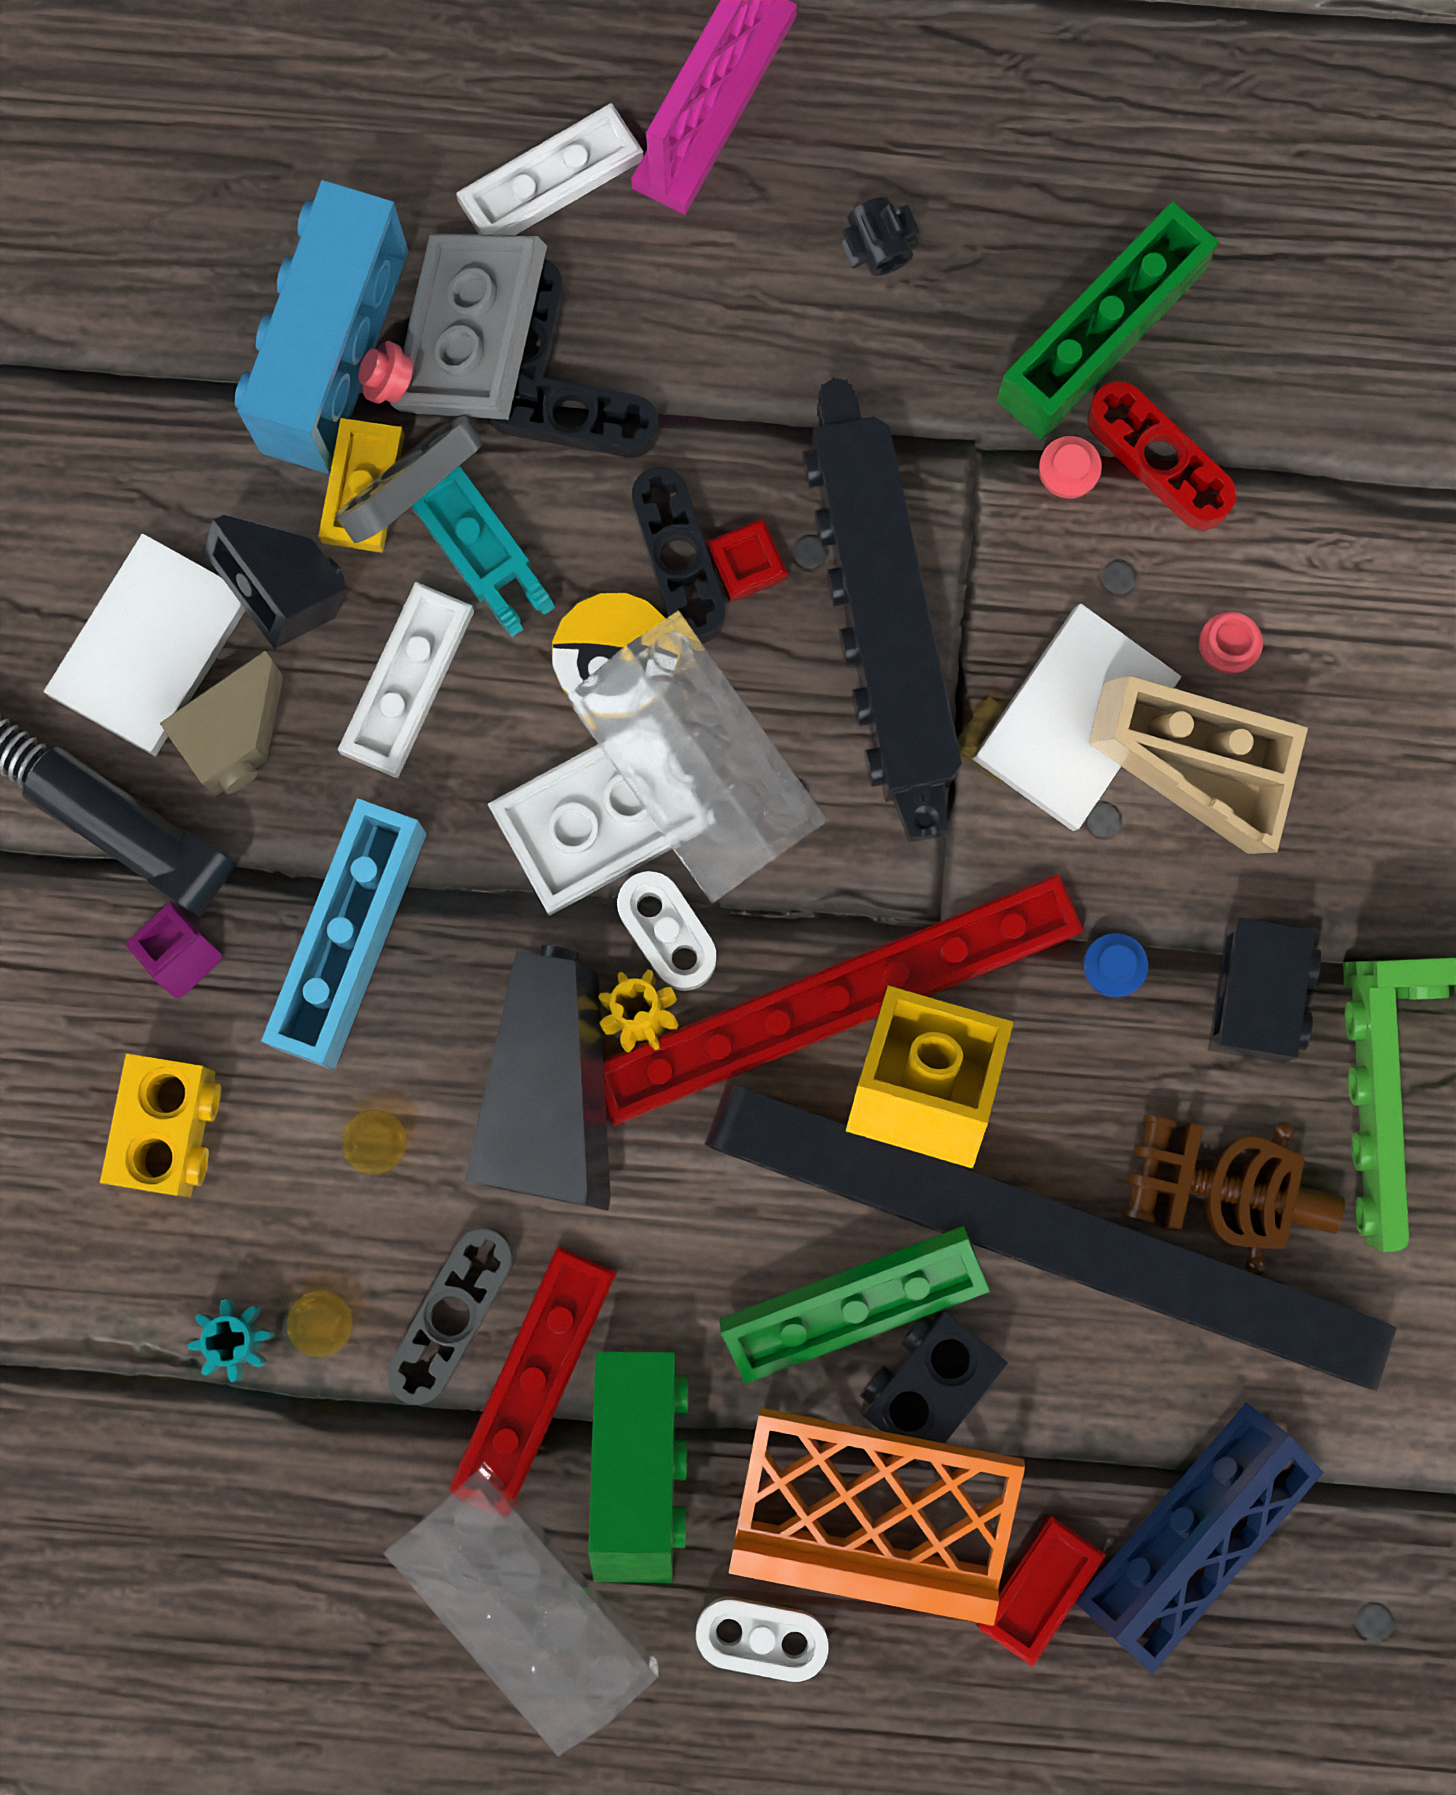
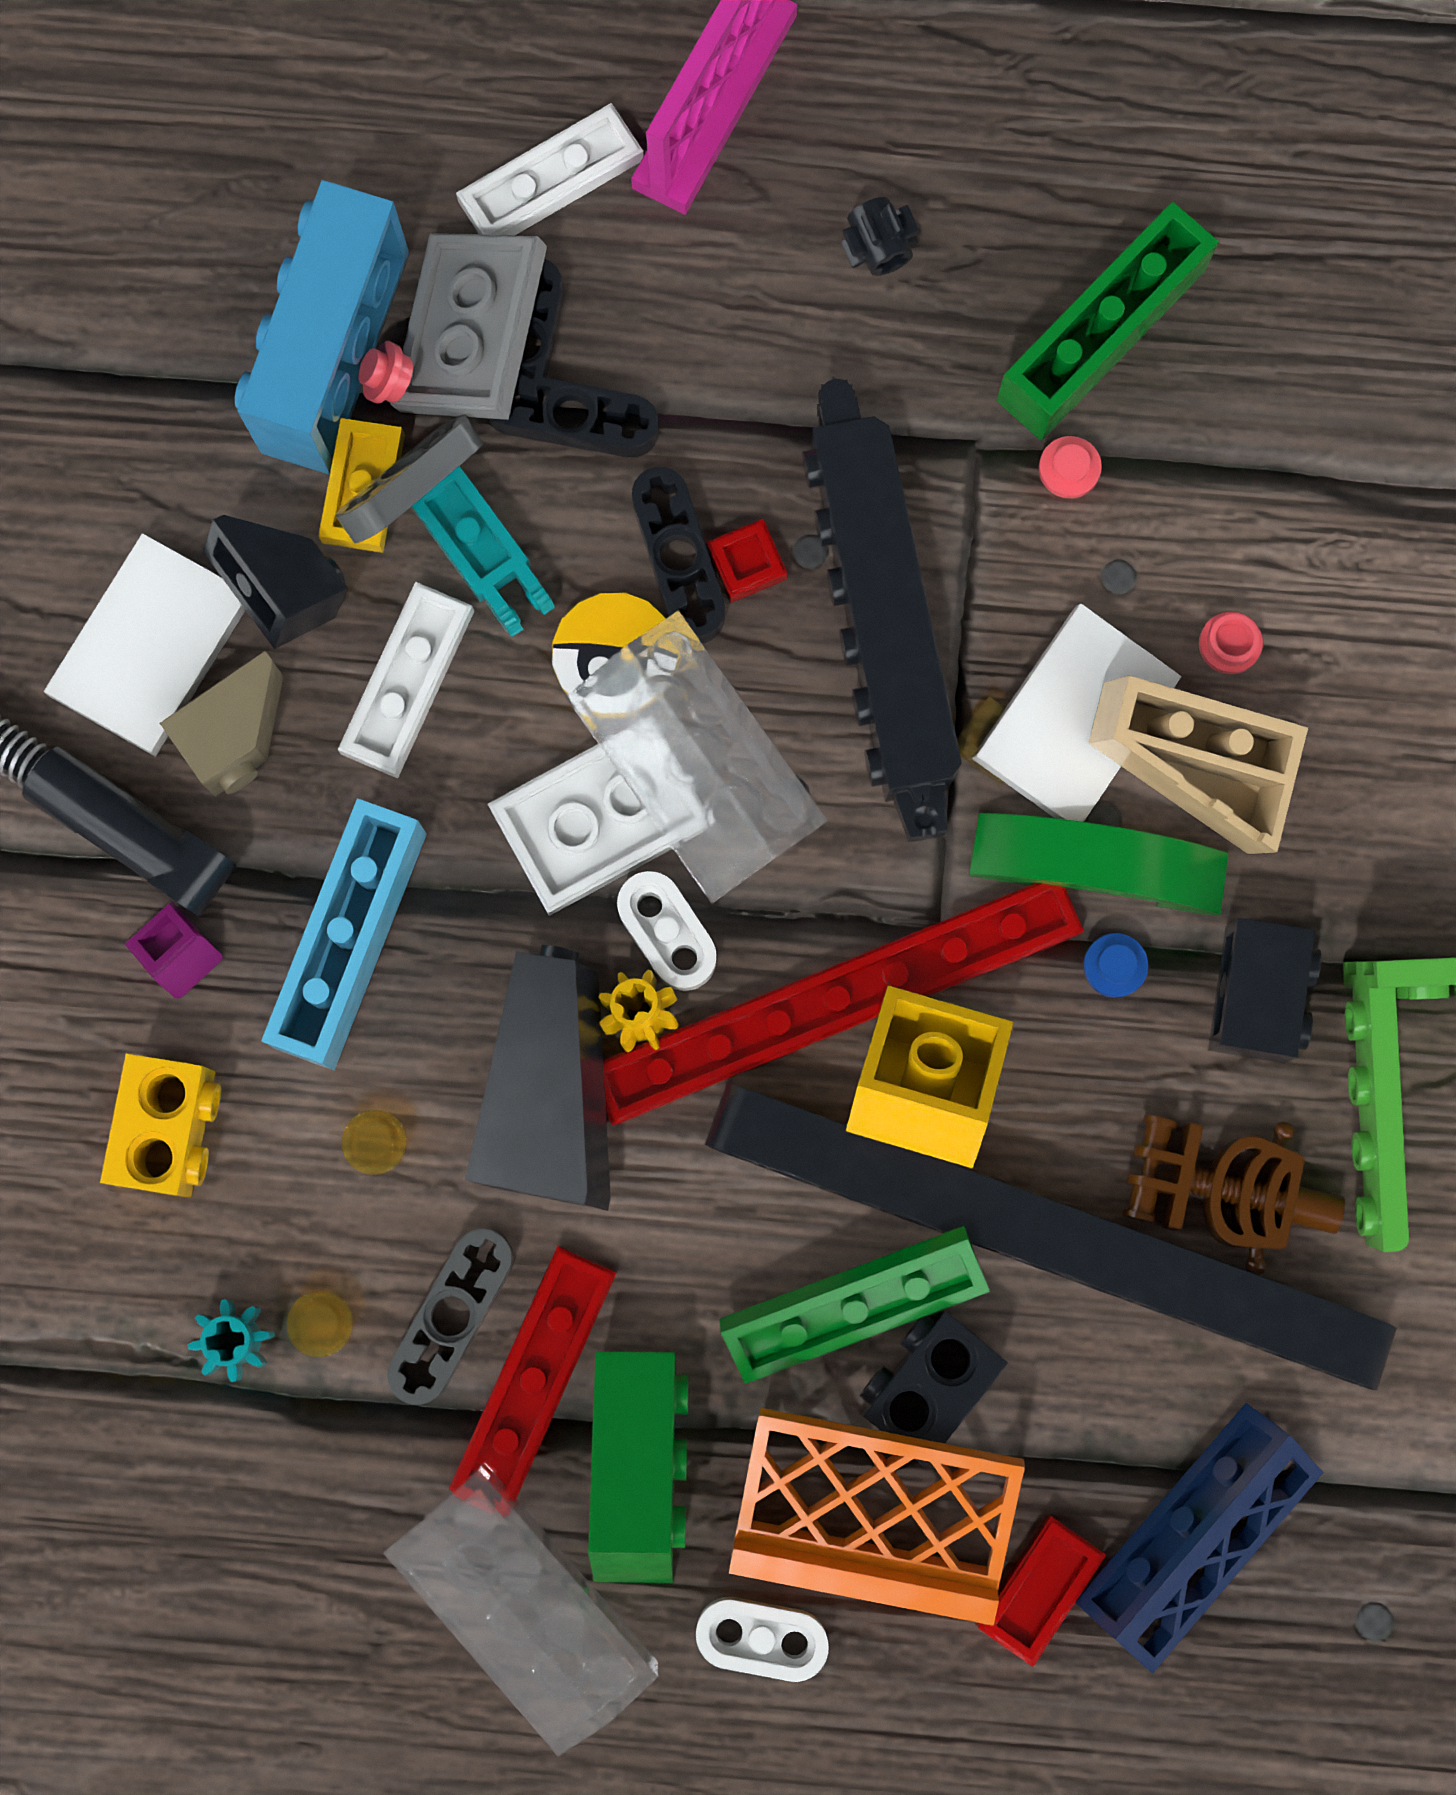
(1099, 860): none -> green slope
(1116, 438): red beam -> none

